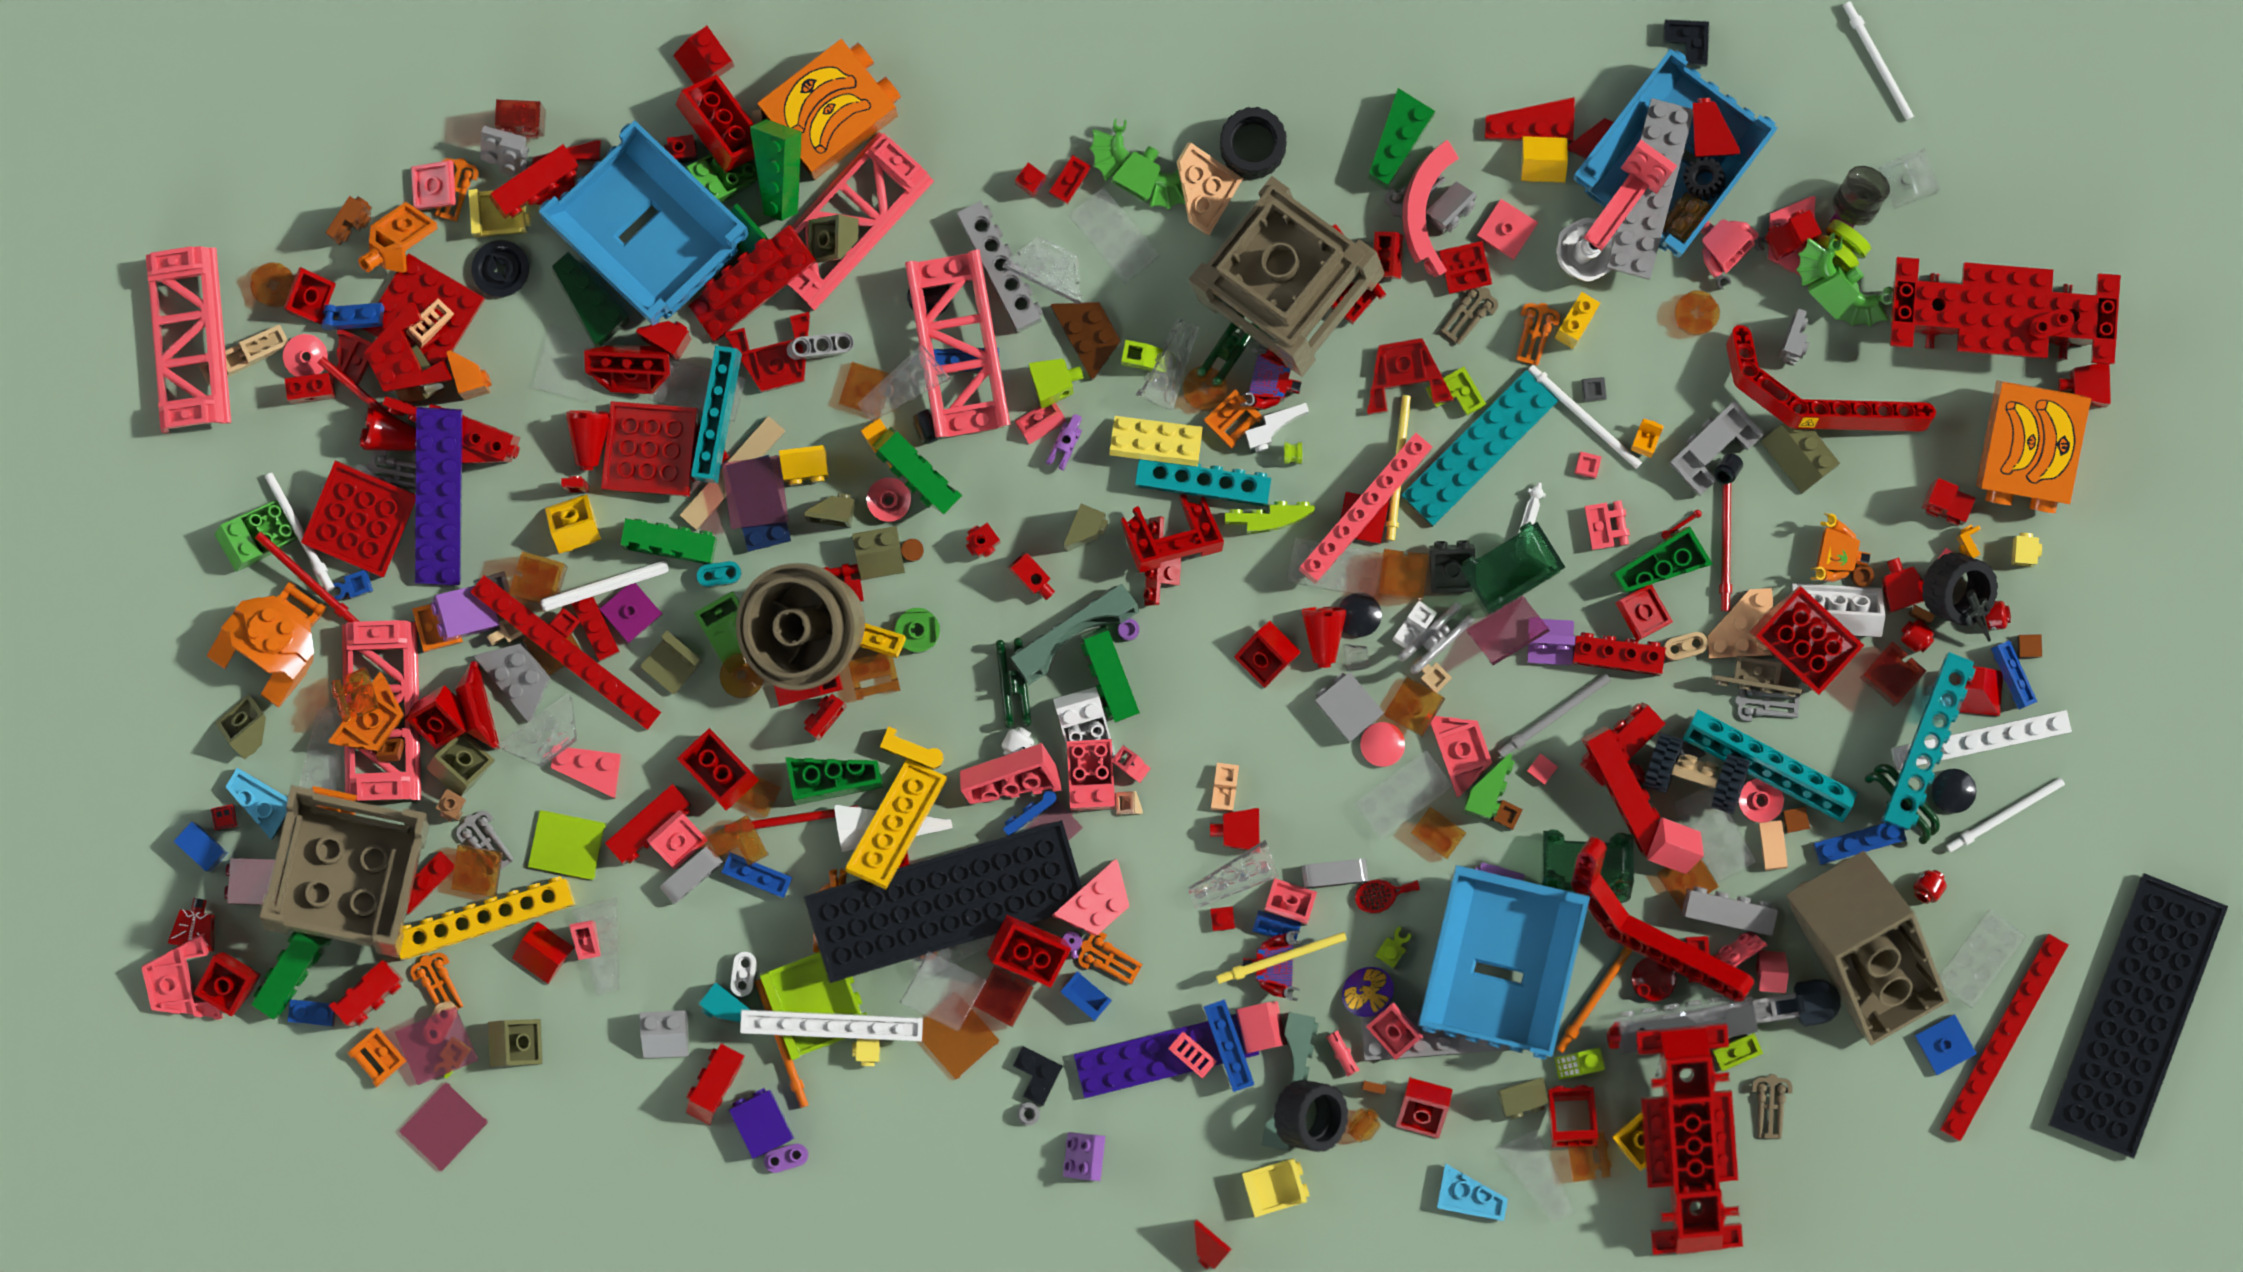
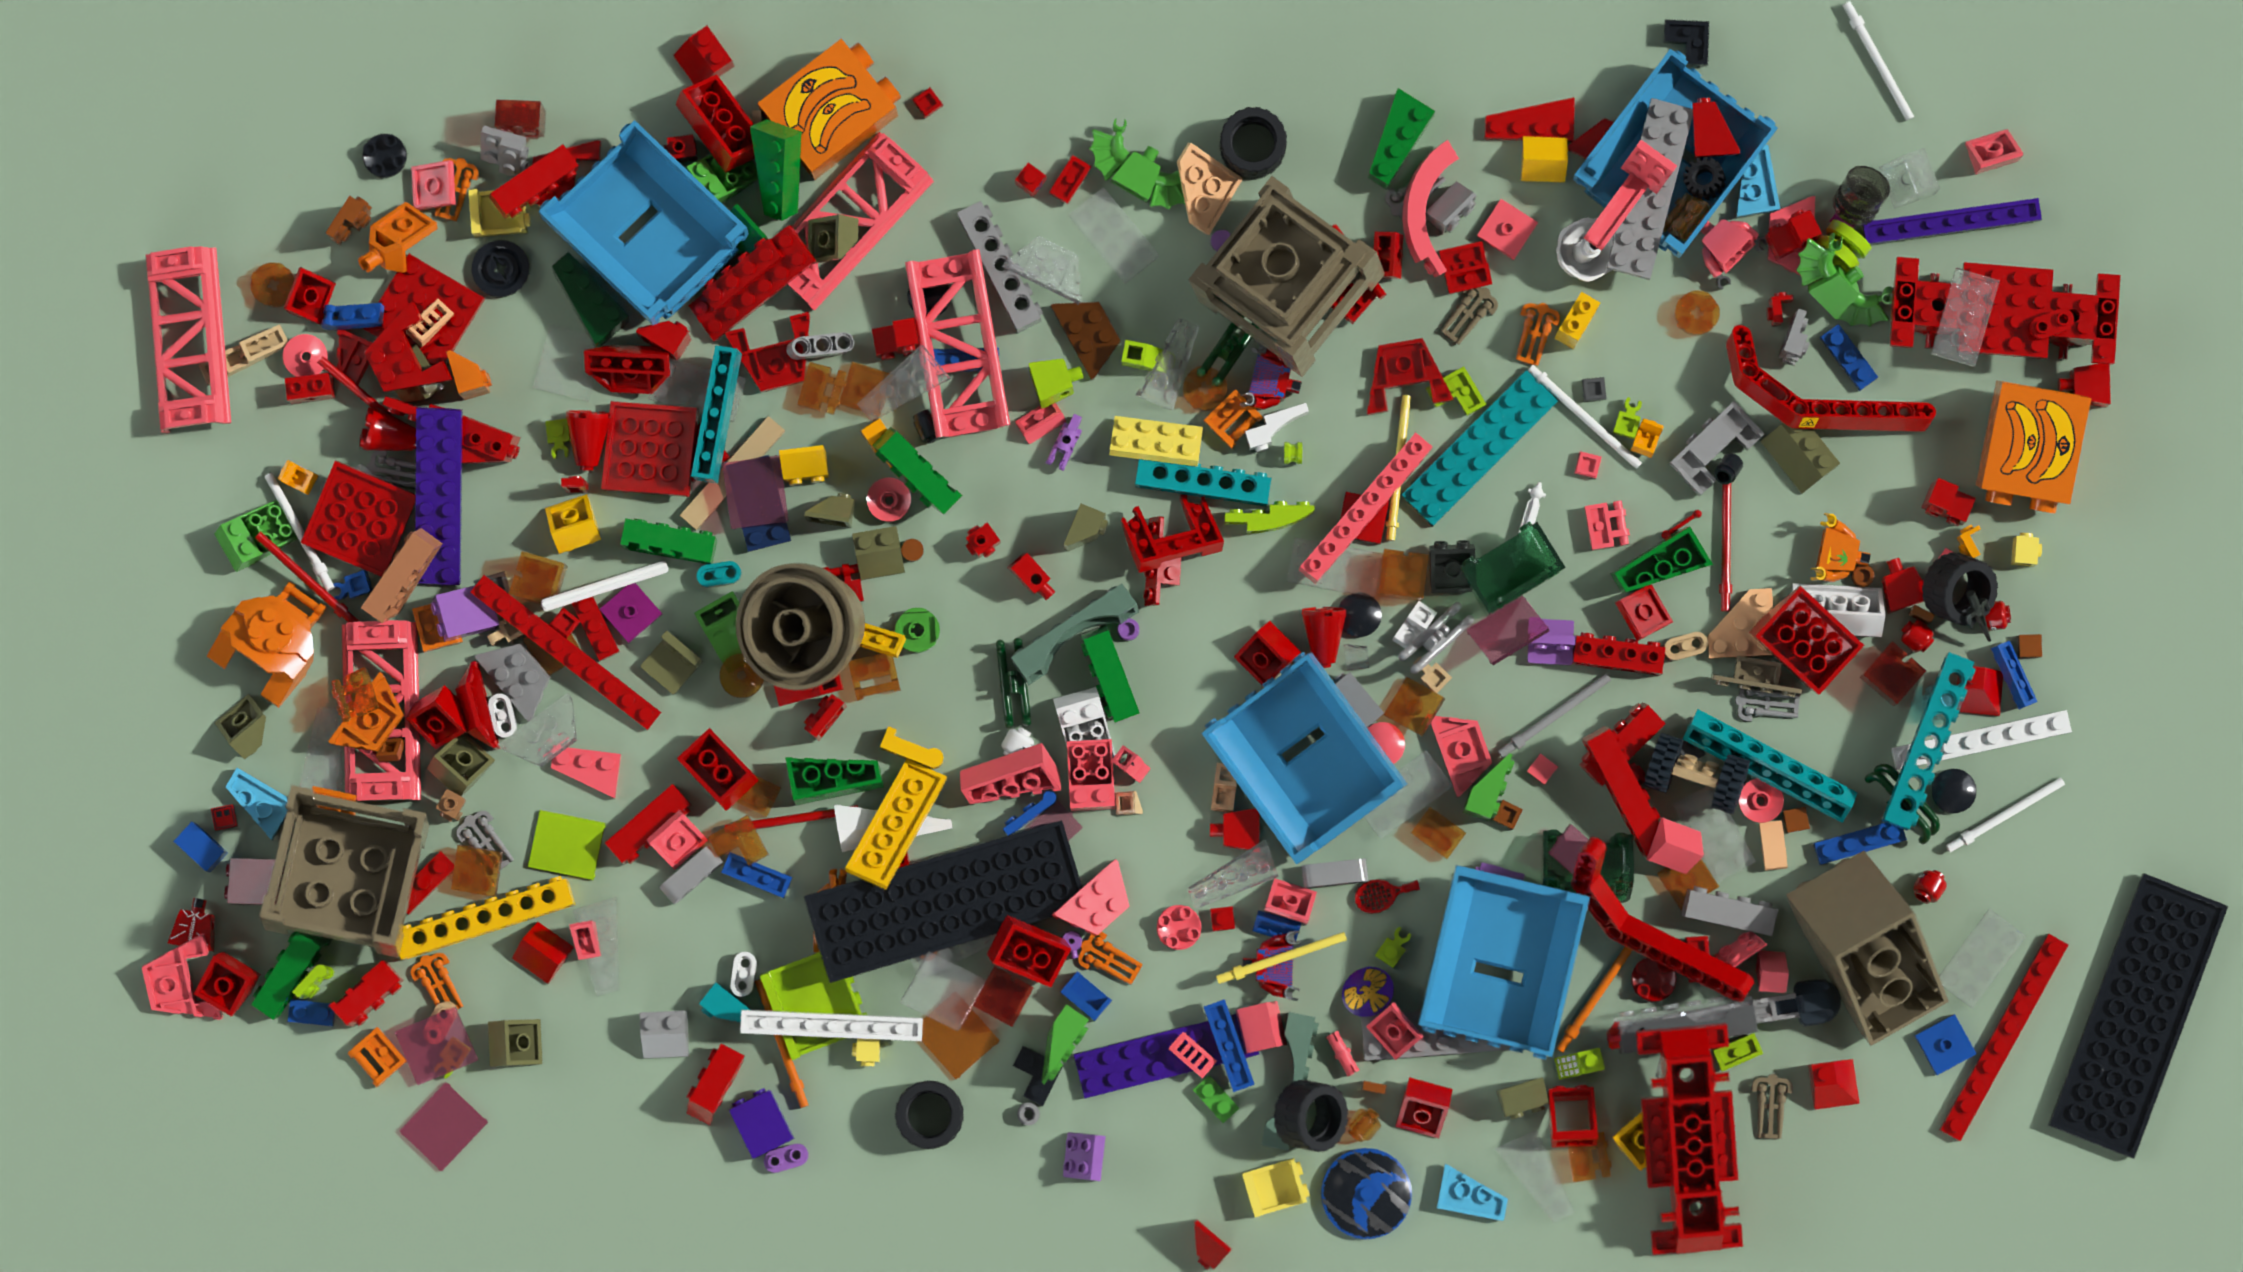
(297, 477): none -> light orange bracket
(310, 983): none -> lime plate
(384, 155): none -> black dish
(402, 576): none -> nougat wedge
(502, 716): none -> white plate
(557, 434): none -> lime plate
(815, 386): none -> clear orange plate
(896, 339): none -> red brick
(910, 1095): none -> black tyre
(927, 102): none -> red tile
(1066, 1030): none -> bright green slope
(1179, 927): none -> coral dish
(1216, 1099): none -> bright green plate
(1219, 238): none -> medium lavender tile
(1325, 784): none -> dark azure panel
(1366, 1193): none -> dish
(1568, 847): none -> clear pink piece
(1628, 422): none -> lime plate
(1758, 187): none -> medium azure wing
(1774, 312): none -> red bracket
(1833, 1084): none -> red slope
(1849, 357): none -> blue plate
(1952, 221): none -> dark purple plate
(1965, 317): none -> clear plate
(1993, 151): none -> coral slope

